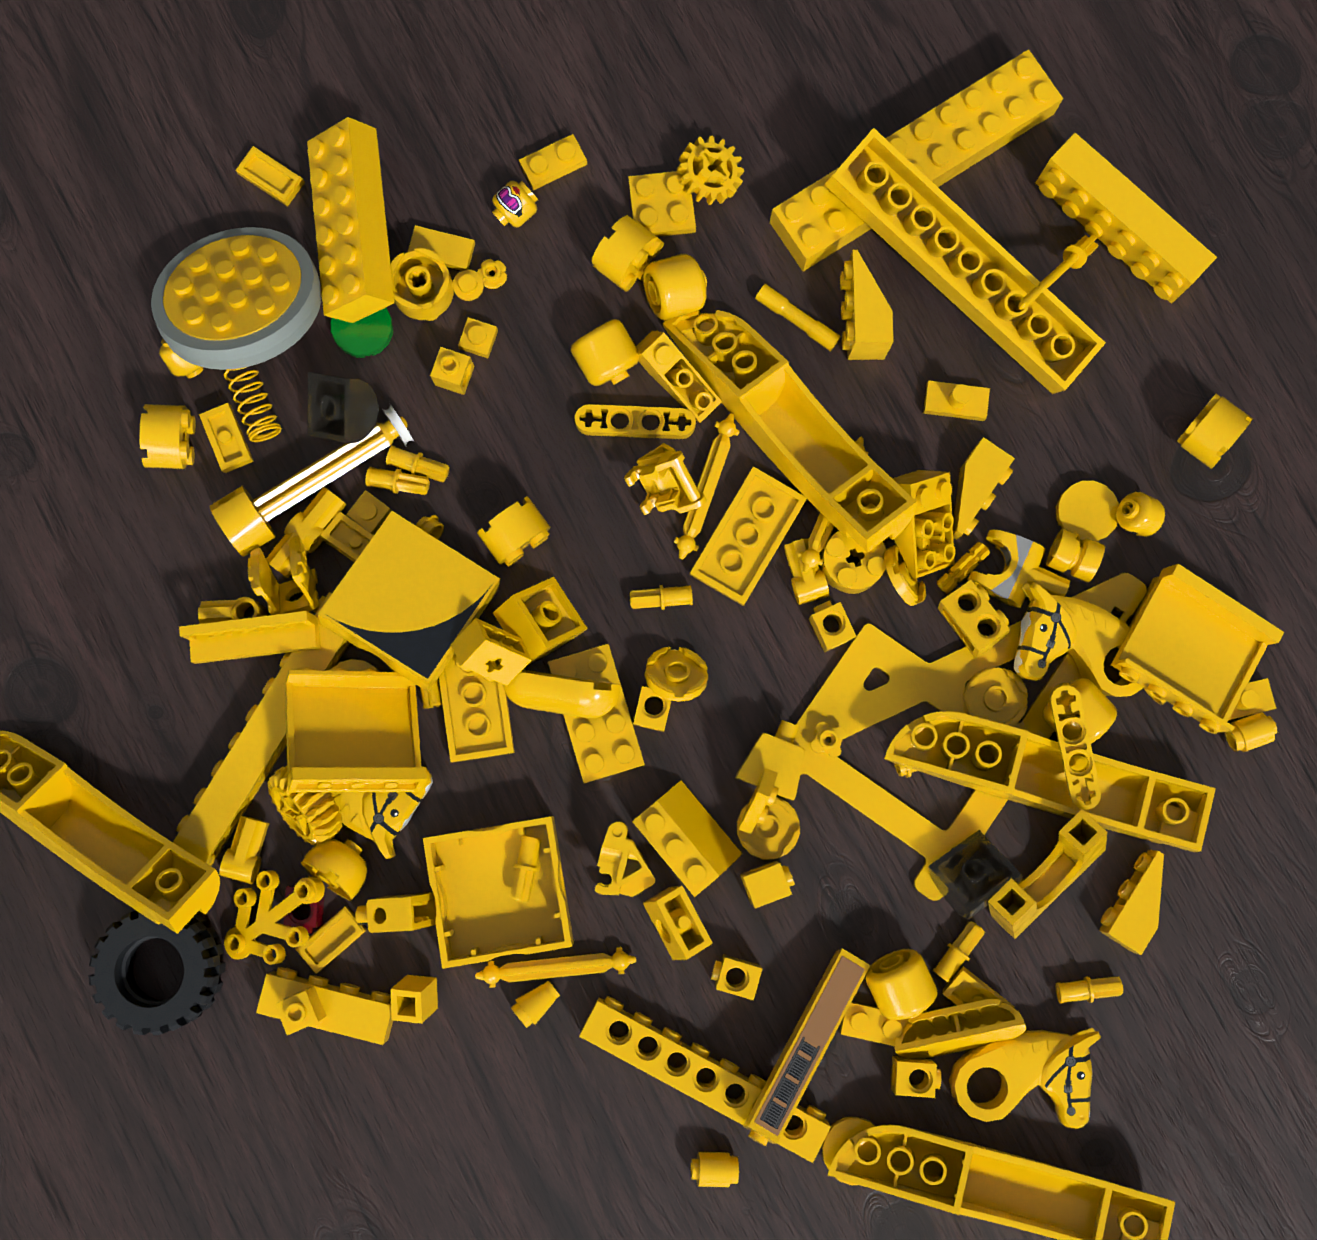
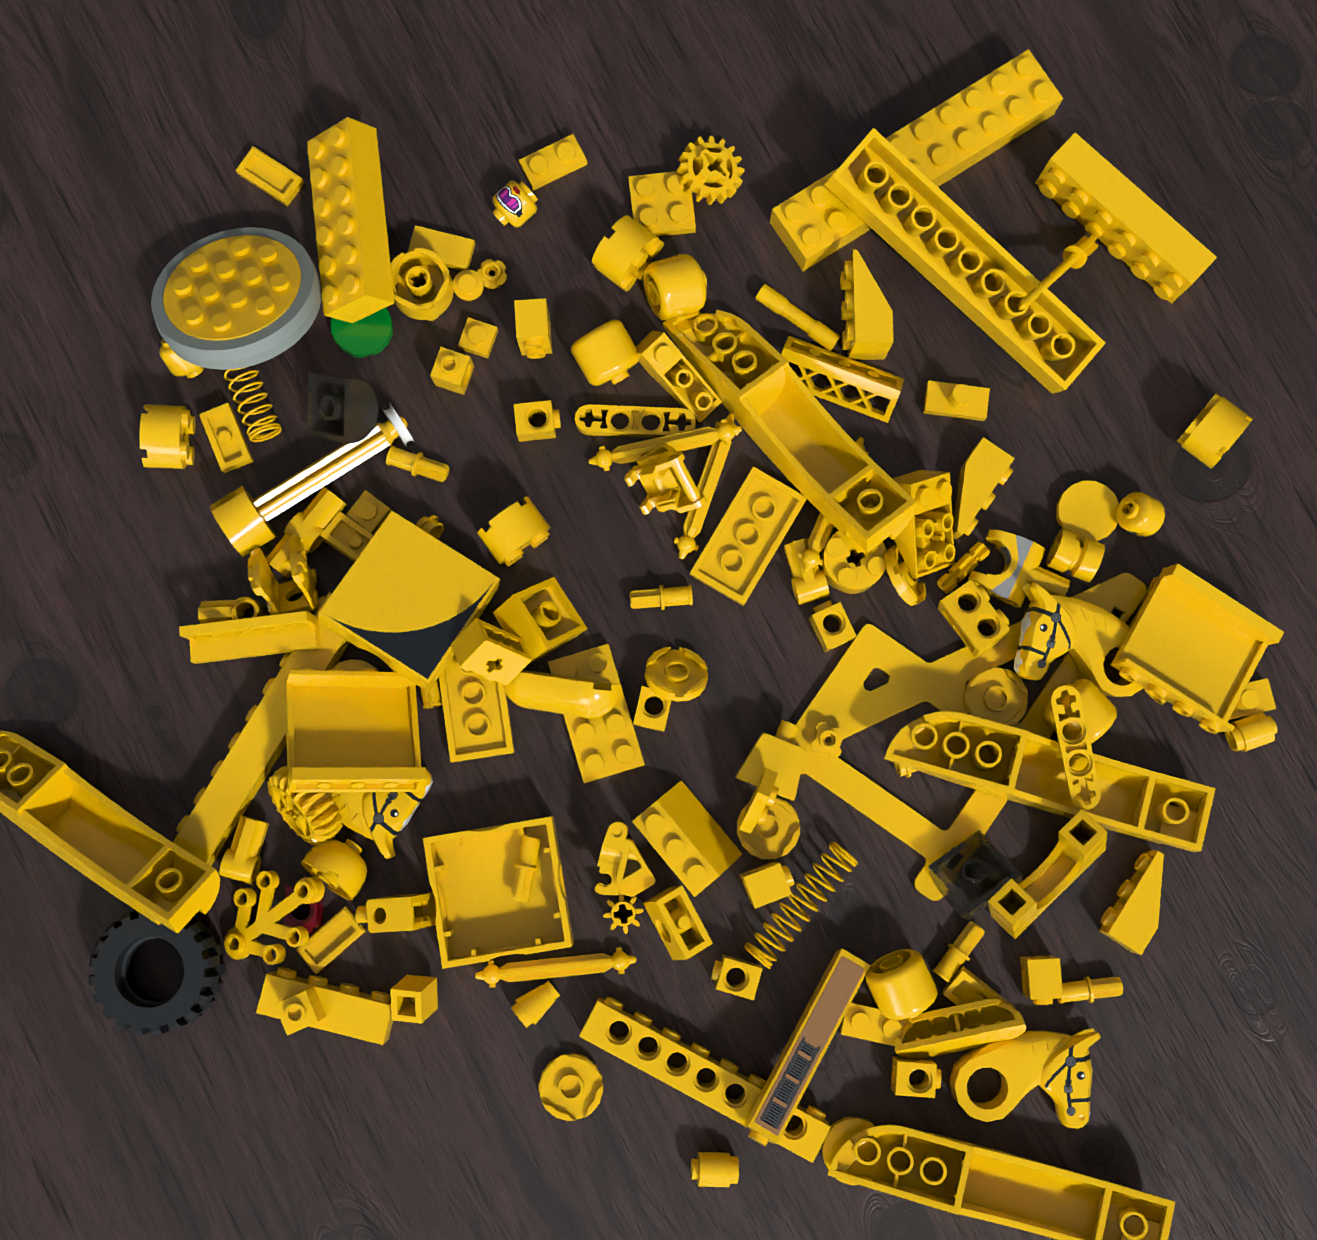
(397, 481): yellow axle -> none
(525, 412): none -> yellow brick
(533, 327): none -> yellow brick
(571, 1086): none -> yellow tile
(617, 919): none -> yellow gear
(679, 441): none -> yellow wheel
(838, 852): none -> yellow piece
(847, 372): none -> yellow fence
(1041, 978): none -> yellow brick

